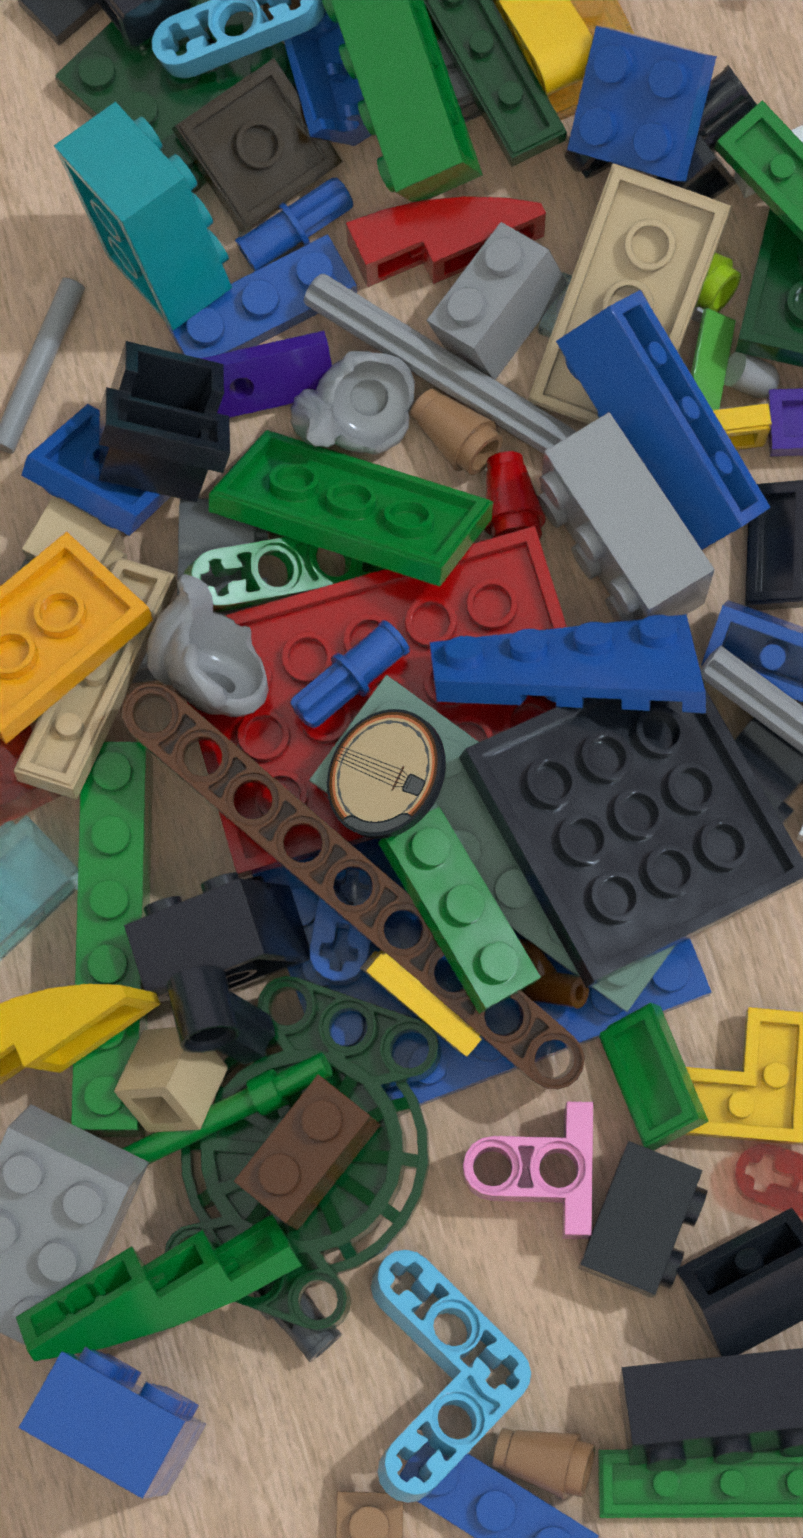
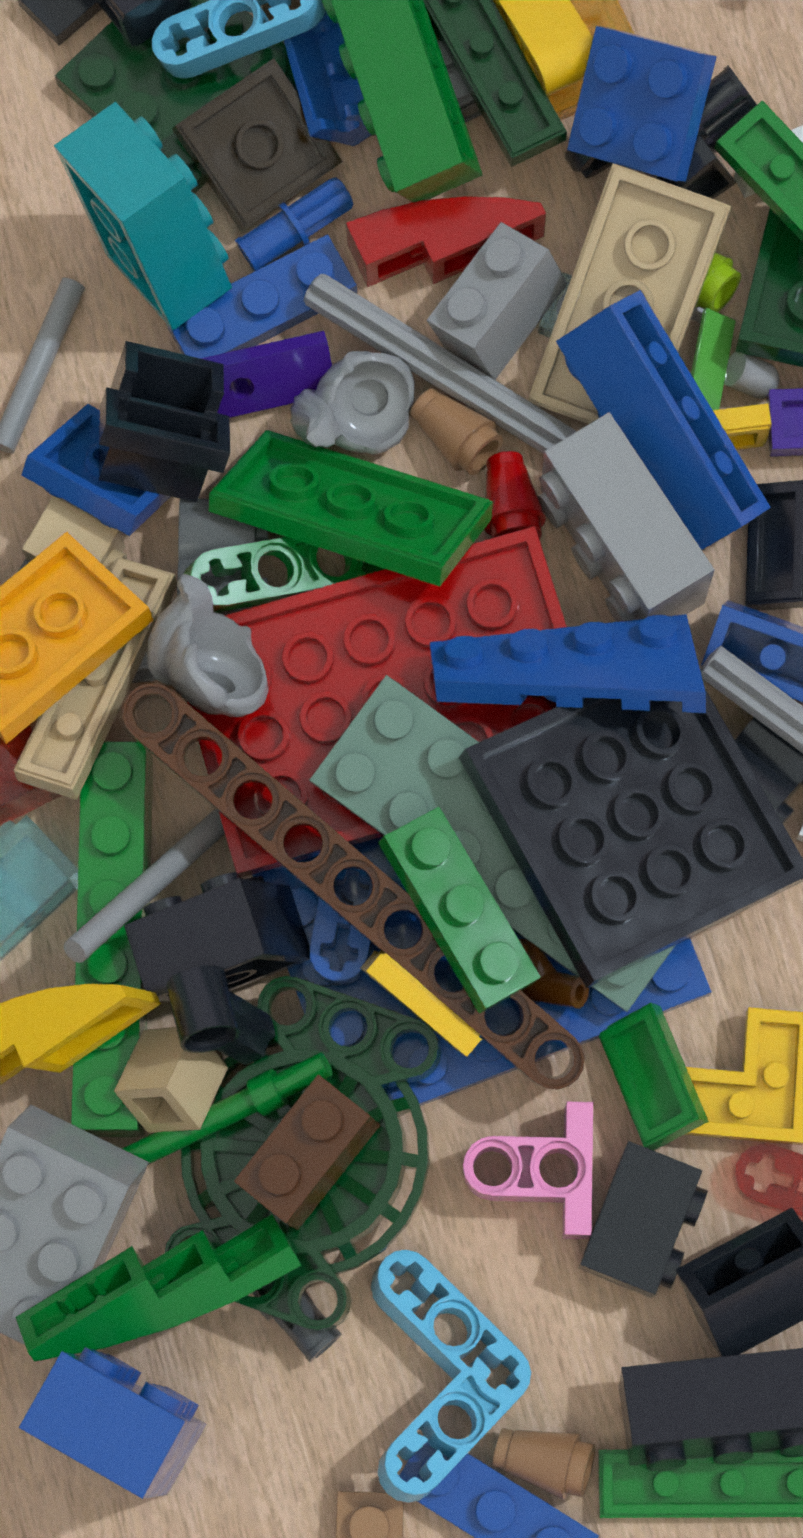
(144, 888): none -> light grey bar
(349, 674): blue axle -> none
(386, 773): piece -> none

